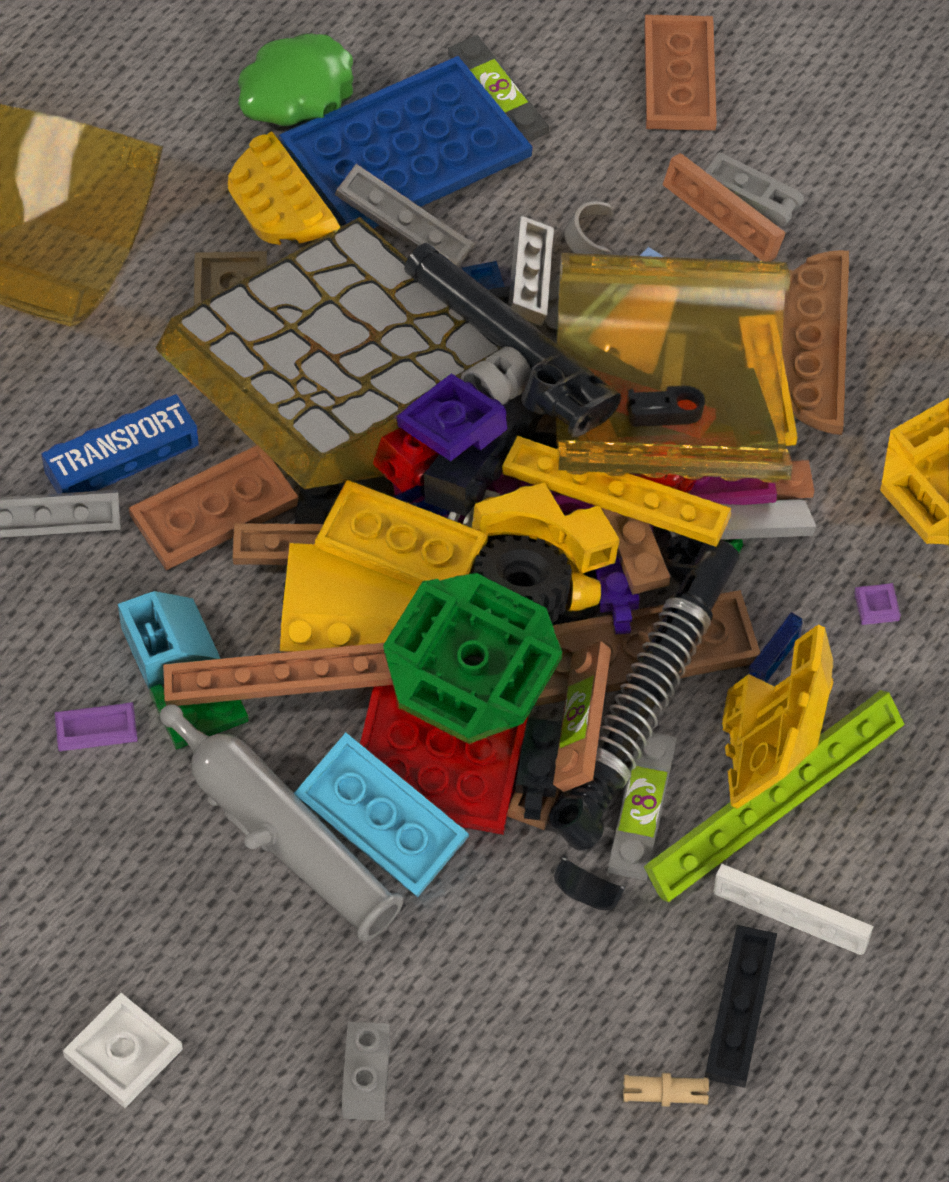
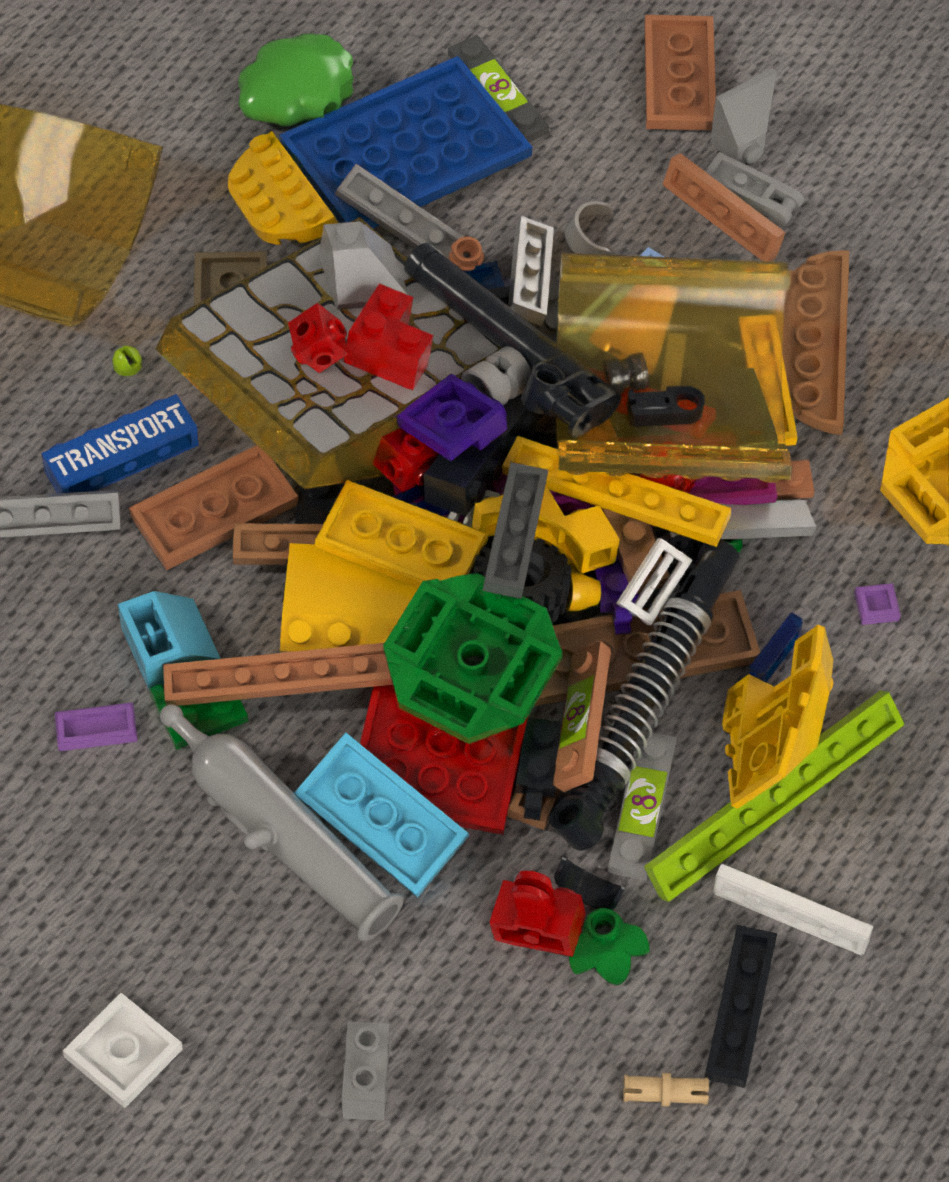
(121, 363): none -> lime hinge
(318, 338): none -> red brick
(356, 263): none -> light grey slope
(385, 342): none -> red brick
(469, 246): none -> nougat plate
(515, 530): none -> dark grey plate
(536, 915): none -> red brick
(608, 952): none -> green plate
(626, 372): none -> clear smoke wheel
(641, 574): none -> white tile
(743, 118): none -> light grey slope

